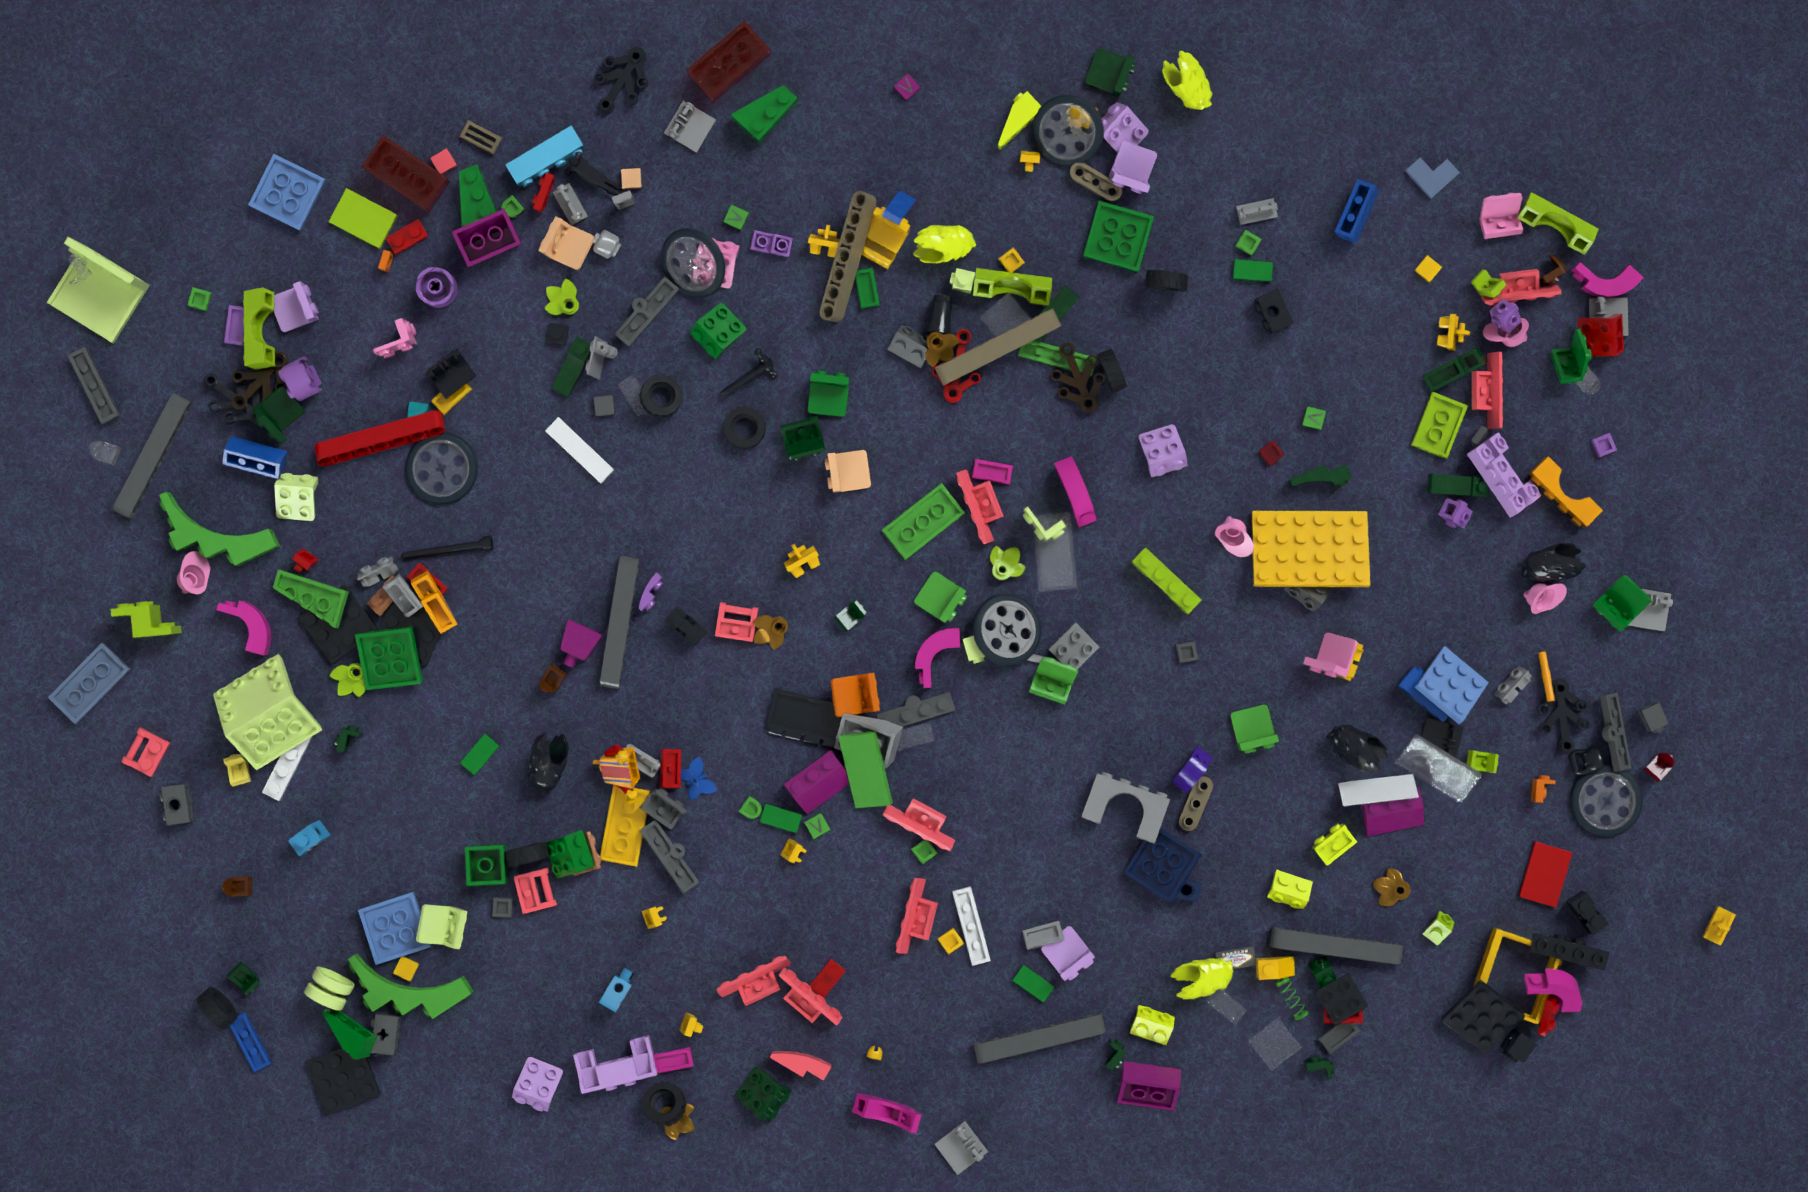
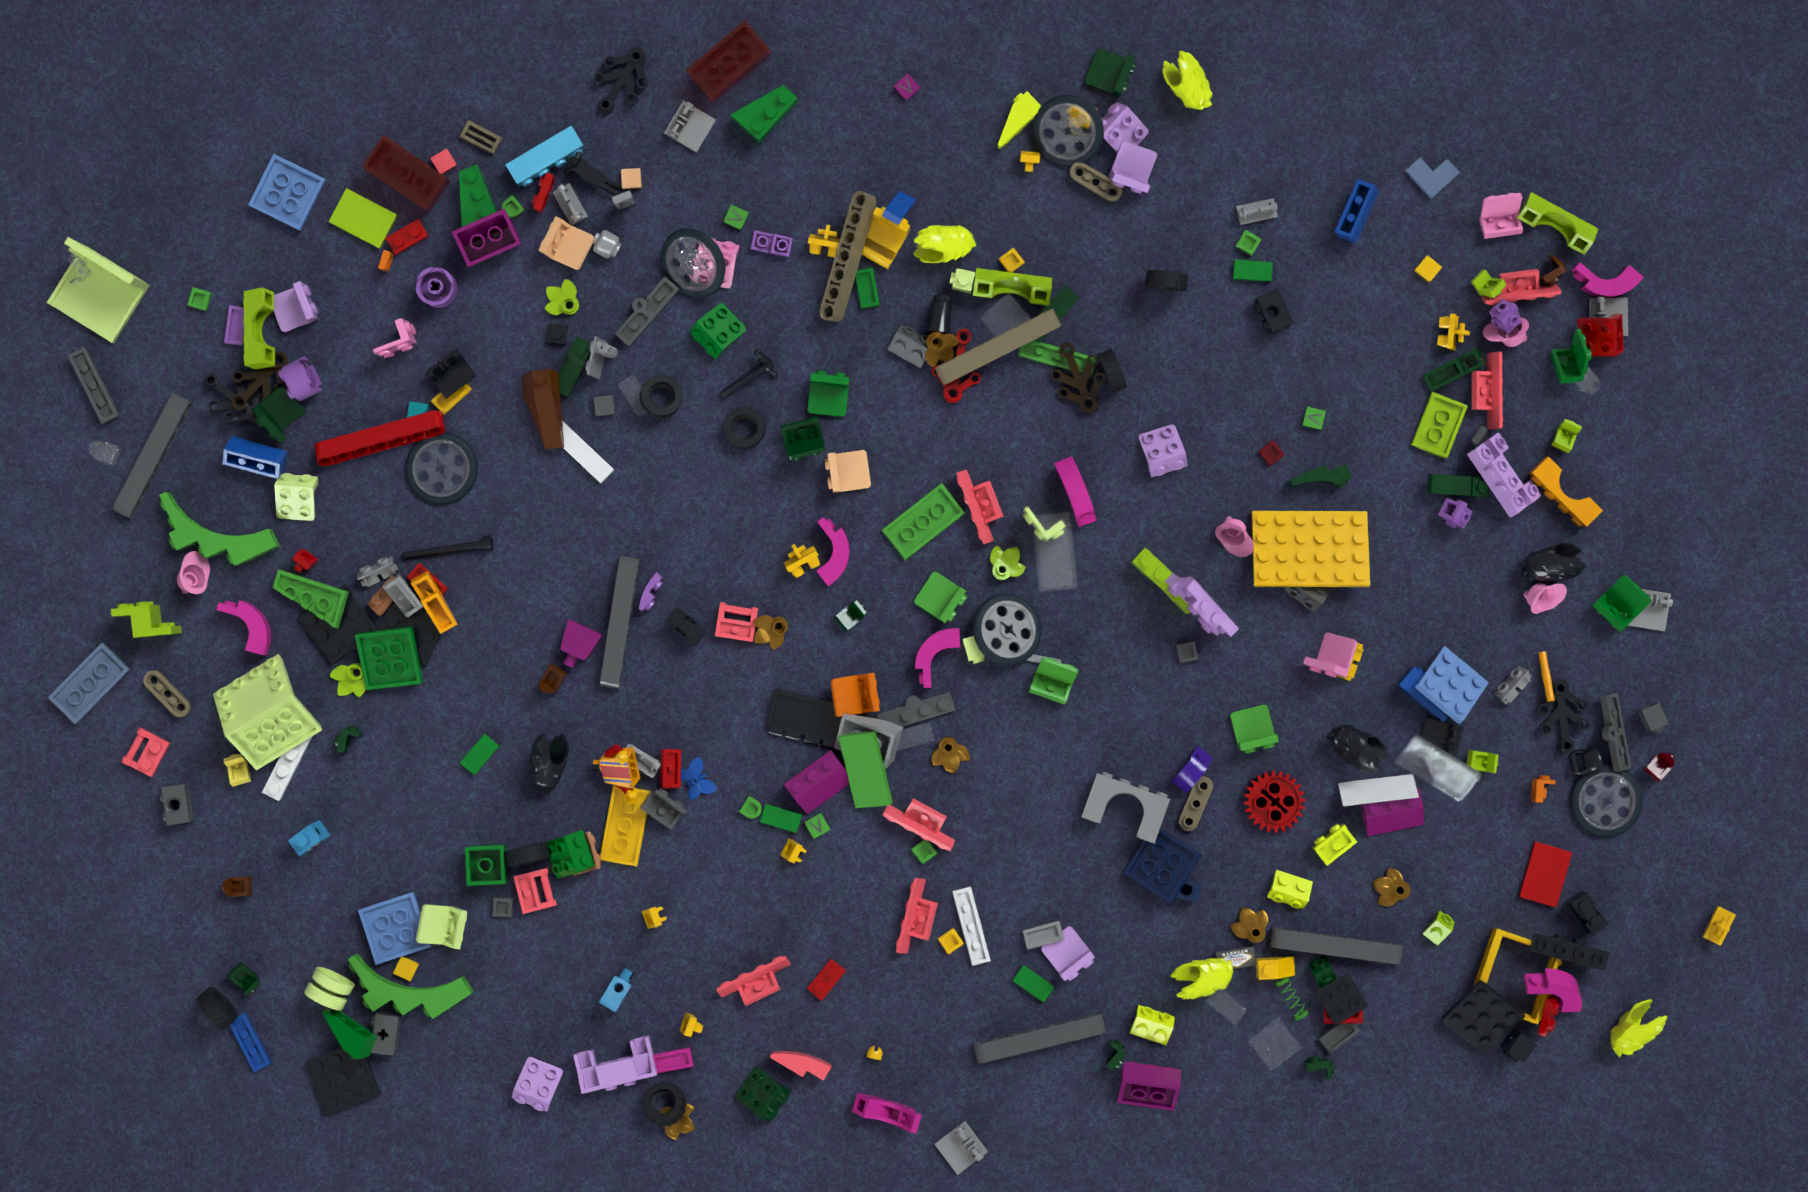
(163, 684): none -> dark tan plate
(543, 399): none -> reddish brown wedge
(669, 856): dark grey hinge -> none
(806, 1001): coral bracket -> none
(838, 562): none -> dark pink arch
(950, 758): none -> pearl gold plate
(992, 471): dark pink tile -> none
(1073, 646): light grey hinge -> none
(1118, 236): green plate -> none
(1200, 603): none -> lavender bracket
(1248, 923): none -> pearl gold plate
(1285, 788): none -> red gear
(1566, 435): none -> lime bracket
(1604, 445): medium lavender tile -> none
(1631, 1036): none -> neon yellow head

